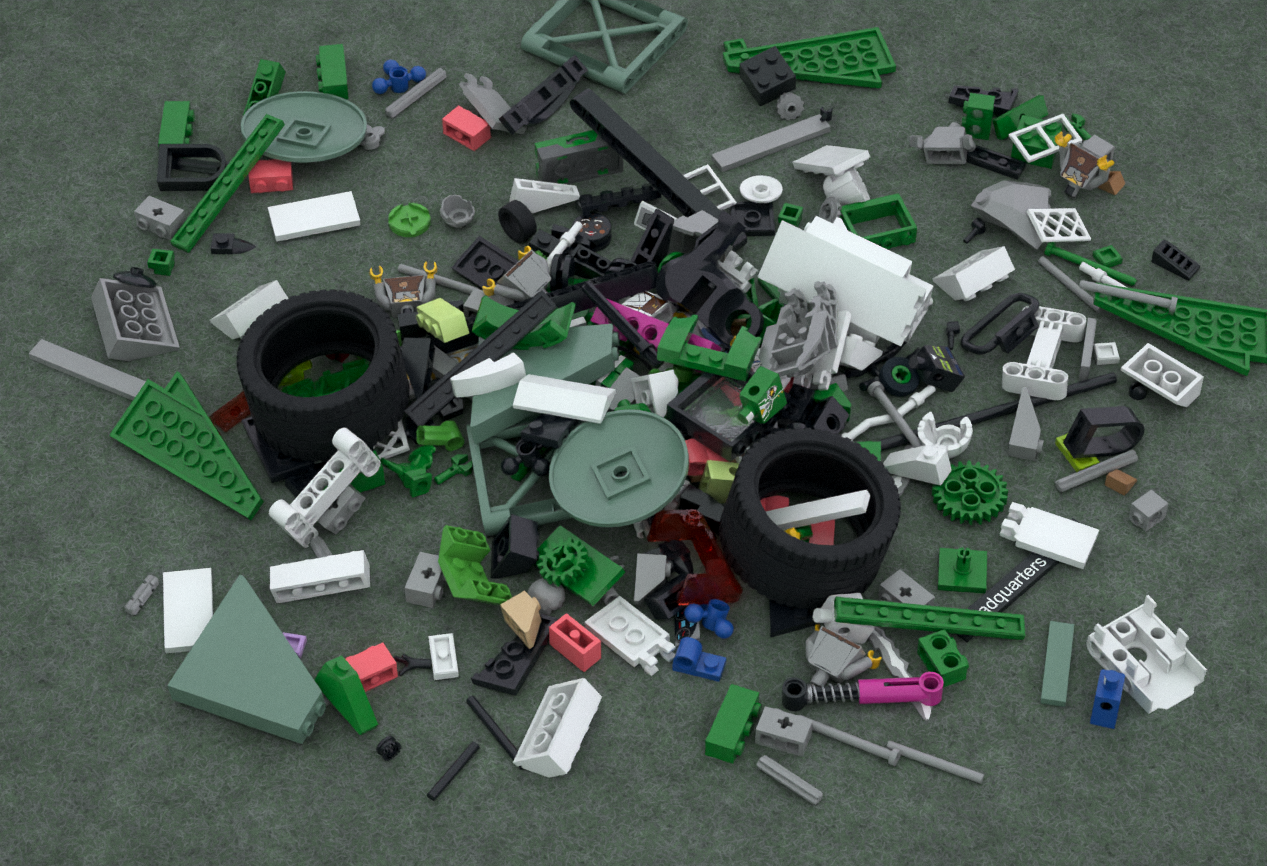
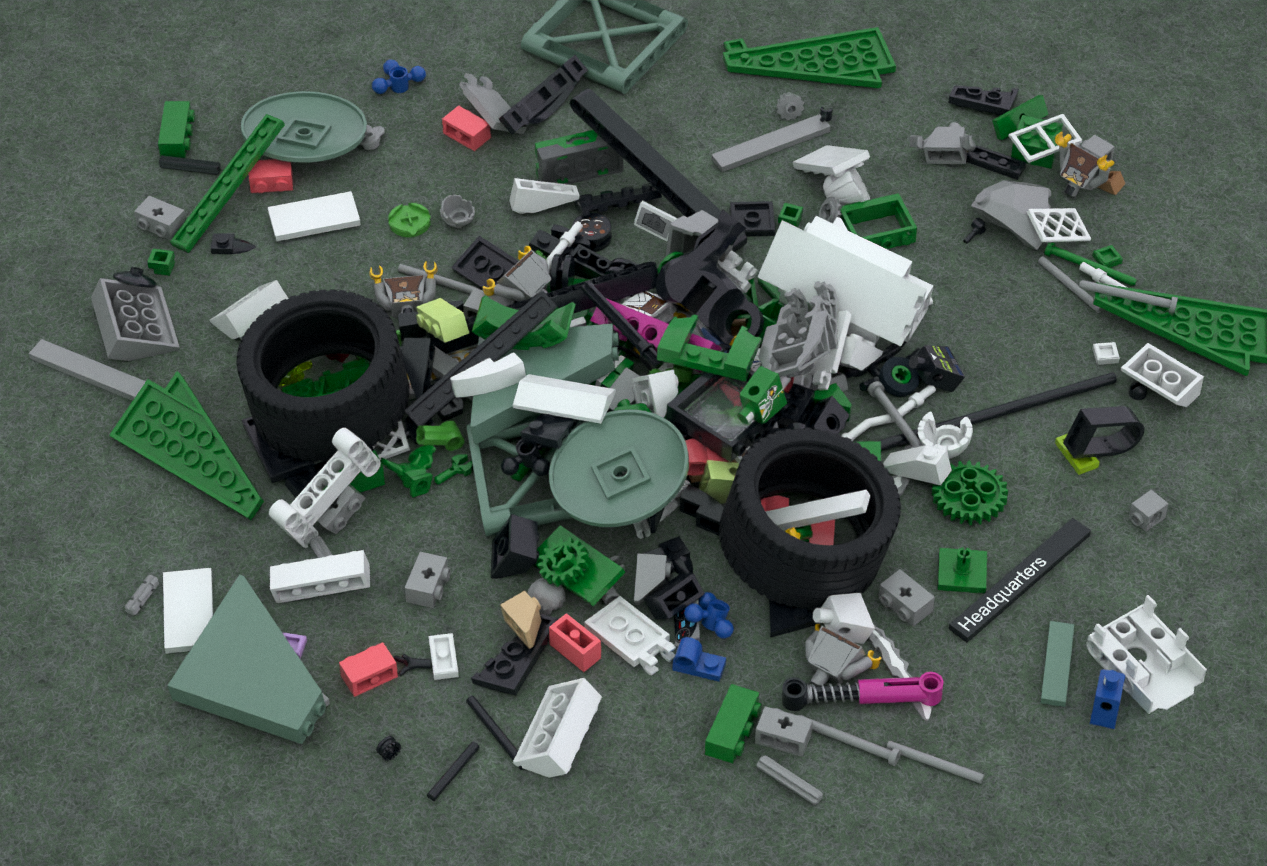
(170, 151): black window -> none
(231, 413): clear red slope -> none
(266, 82): green slope -> none
(332, 70): green brick -> none
(345, 691): green slope -> none
(415, 93): light grey axle -> none
(460, 563): bright green slope -> none
(517, 221): black tyre -> none
(655, 239): black slope -> none
(719, 580): clear red windscreen -> none
(731, 202): white window -> none
(761, 189): white dish -> none
(767, 76): black brick -> none
(929, 618): green tile -> none
(941, 656): green brick -> none
(952, 328): black hand -> none
(975, 273): white slope -> none
(979, 115): green brick -> none
(1012, 333): black bar -> none
(1026, 431): light grey slope -> none
(1038, 373): white beam -> none
(1049, 535): white tile -> none
(1078, 122): green bar -> none
(1087, 349): light grey tile -> none
(1096, 470): light grey axle -> none
(1120, 481): medium nougat slope -> none
(1165, 251): black slope -> none

